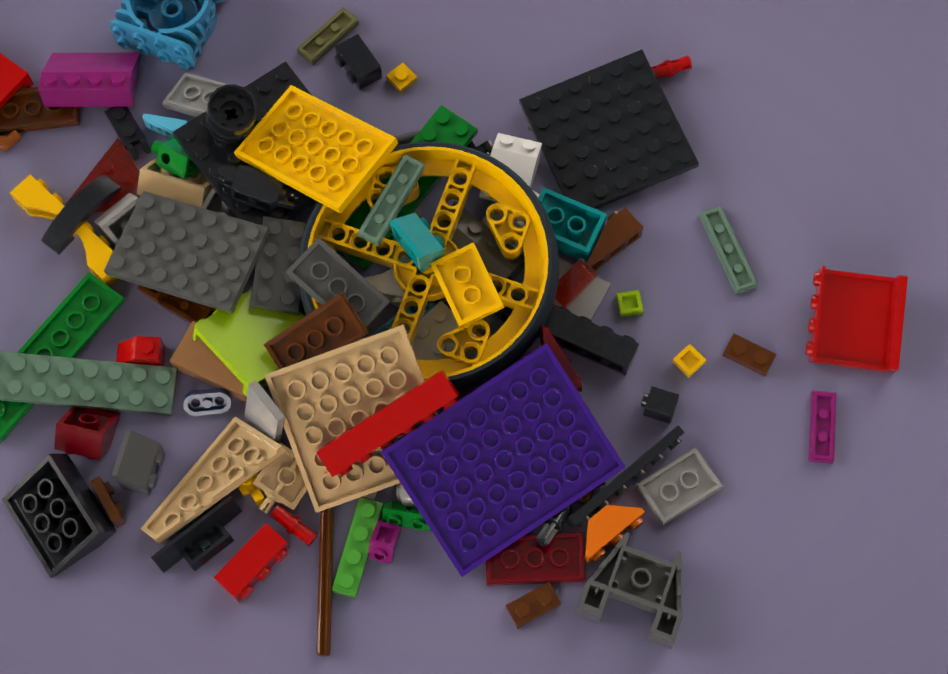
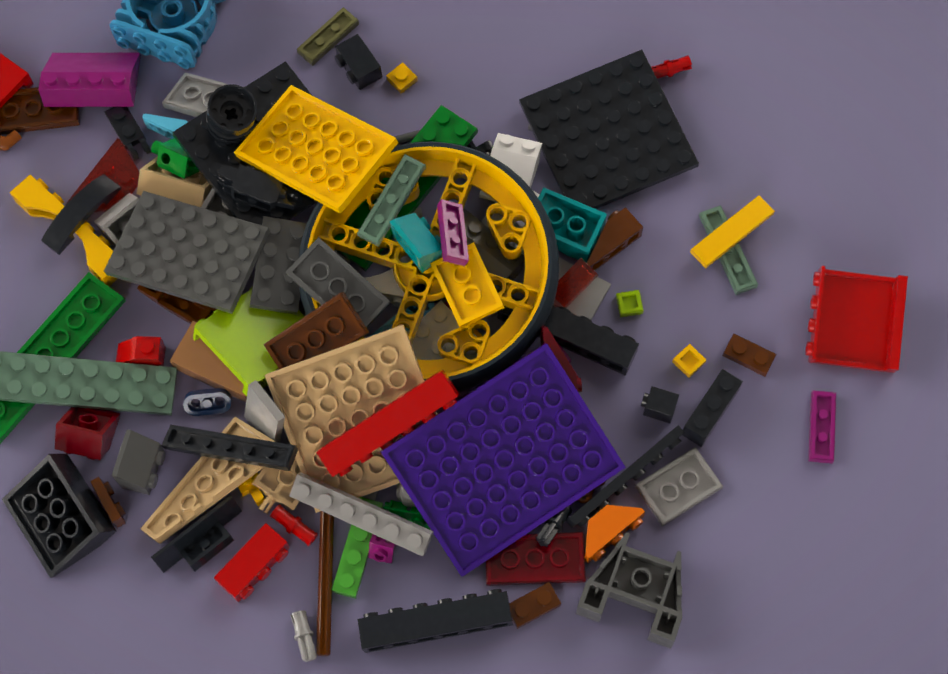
(230, 447): none -> black tile
(303, 635): none -> light grey axle
(361, 514): none -> light grey plate
(434, 621): none -> black brick
(452, 232): none -> magenta plate
(712, 407): none -> black brick
(732, 231): none -> yellow tile

